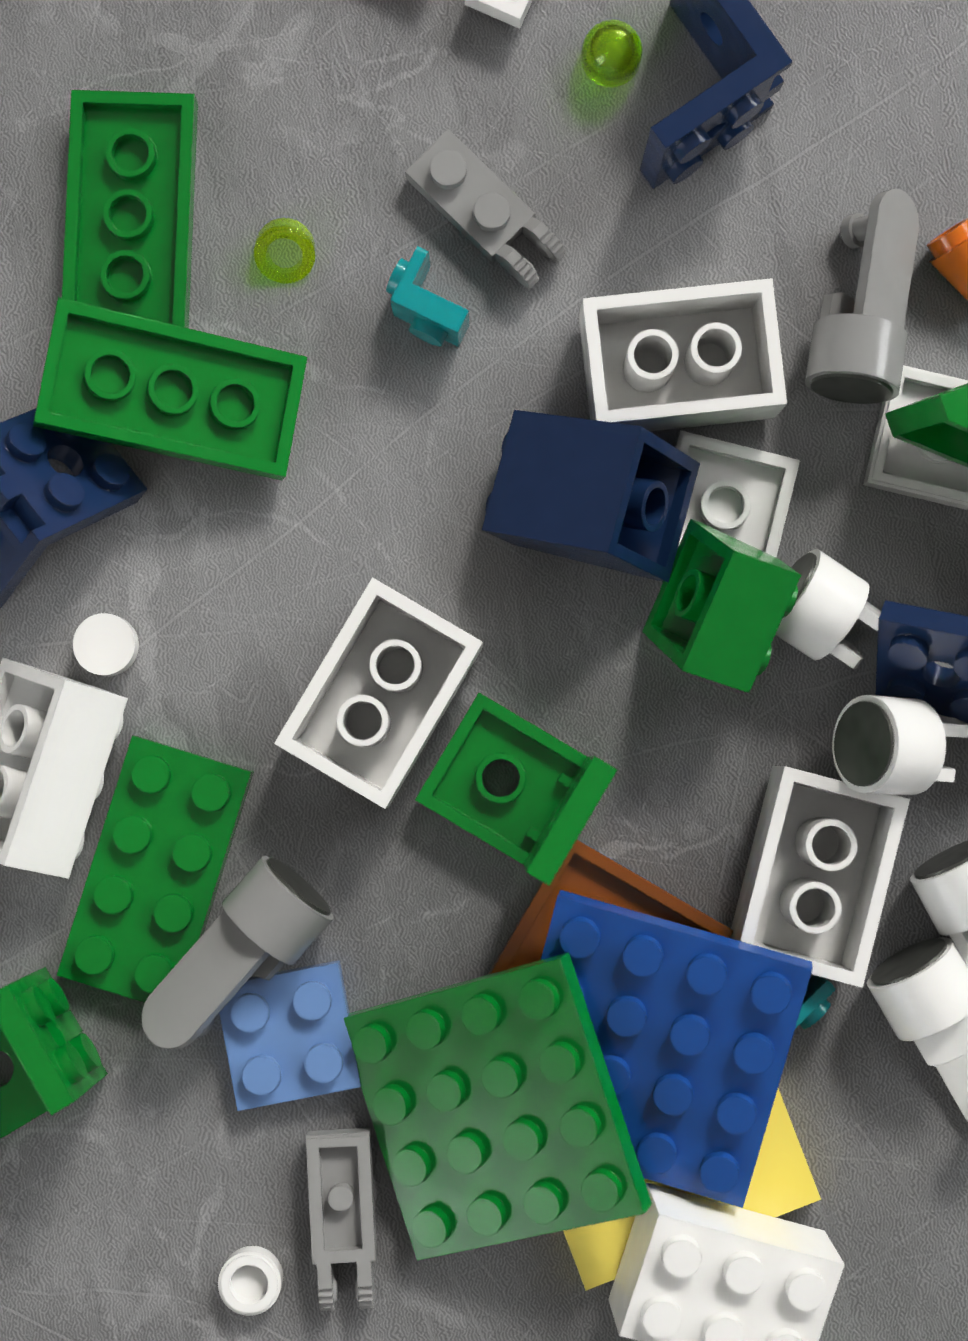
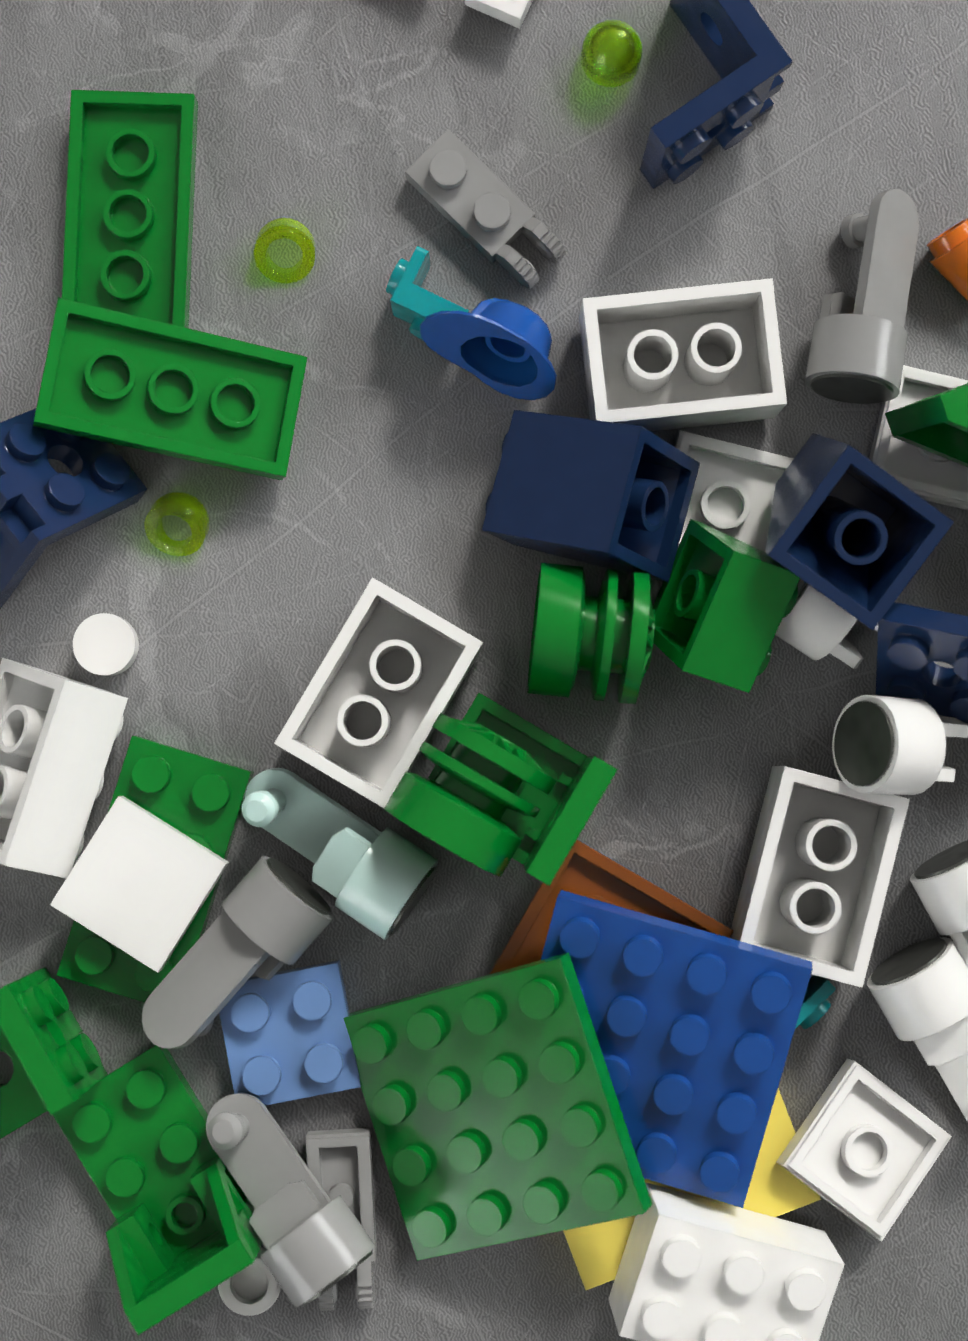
(139, 883): none -> white tile
(172, 1197): none -> green bracket
(183, 506): none -> clear neon green piece
(305, 1233): none -> light grey piece
(367, 870): none -> light aqua piece
(470, 794): none -> green wheel
(498, 344): none -> blue piece
(590, 633): none -> green wheel
(850, 528): none -> dark blue slope
(864, 1149): none -> white tile

